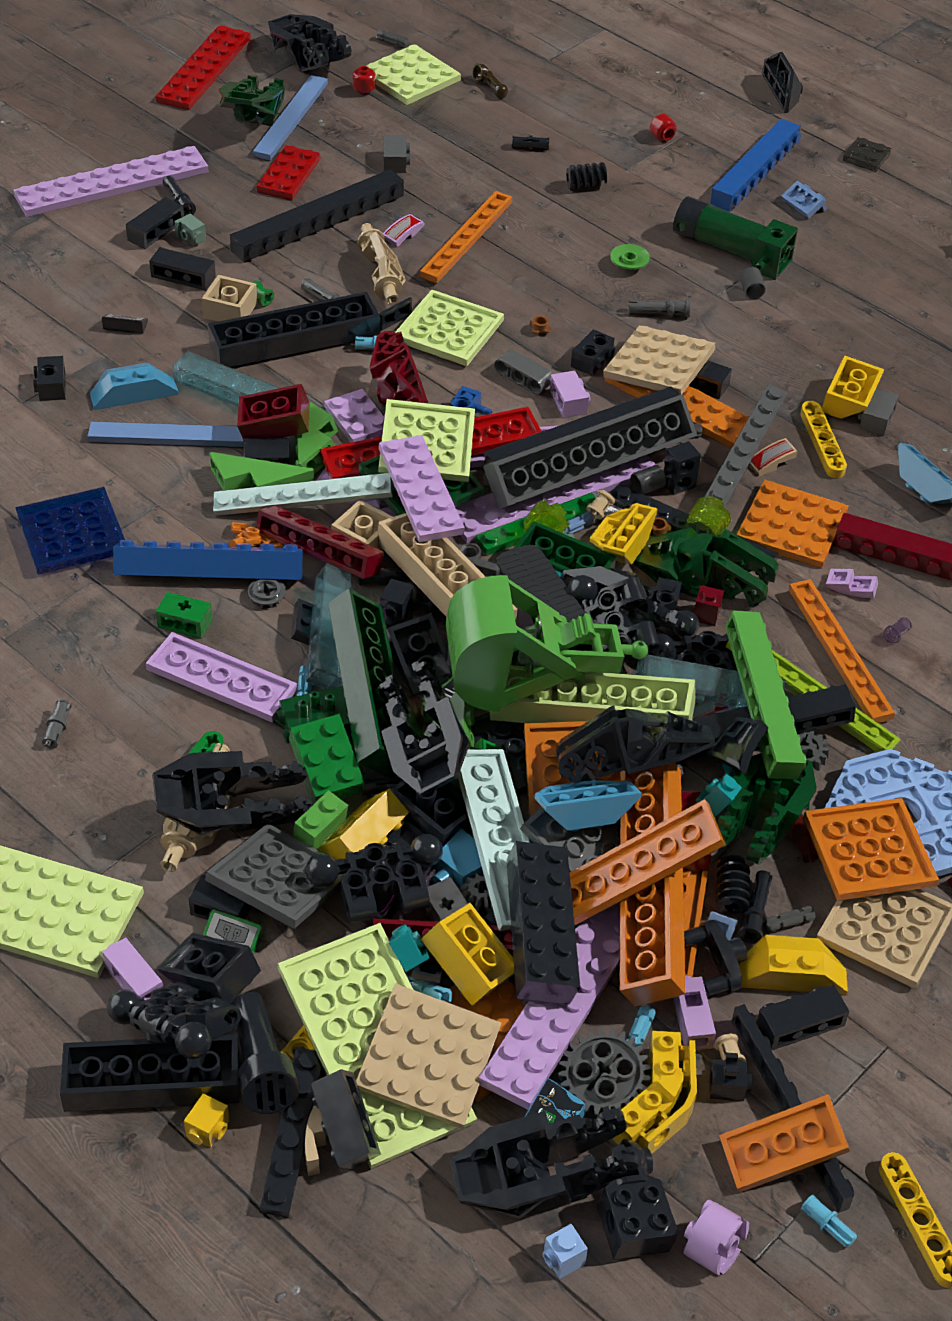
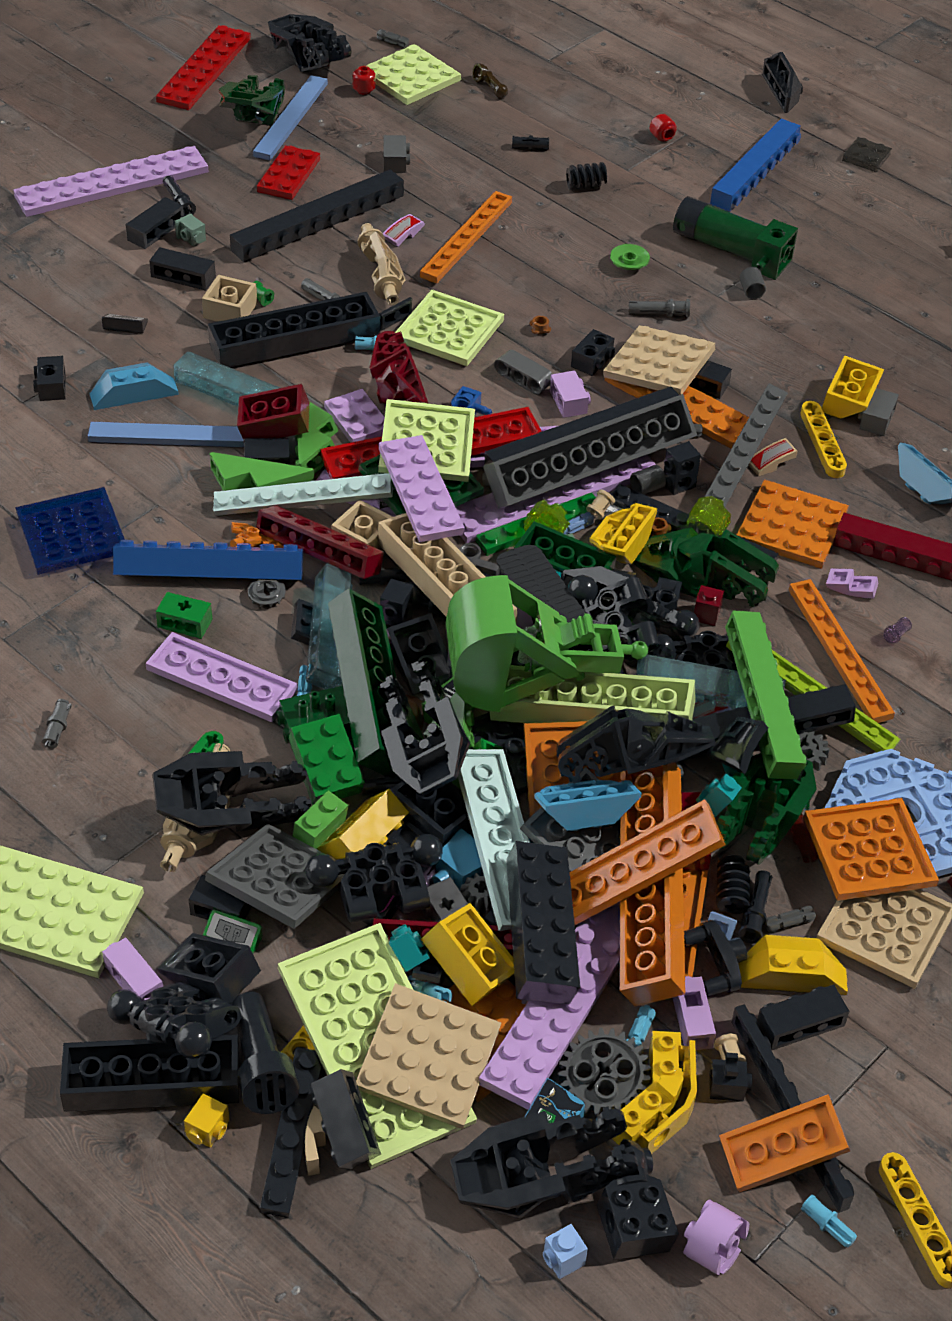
(804, 199): medium blue bracket -> none

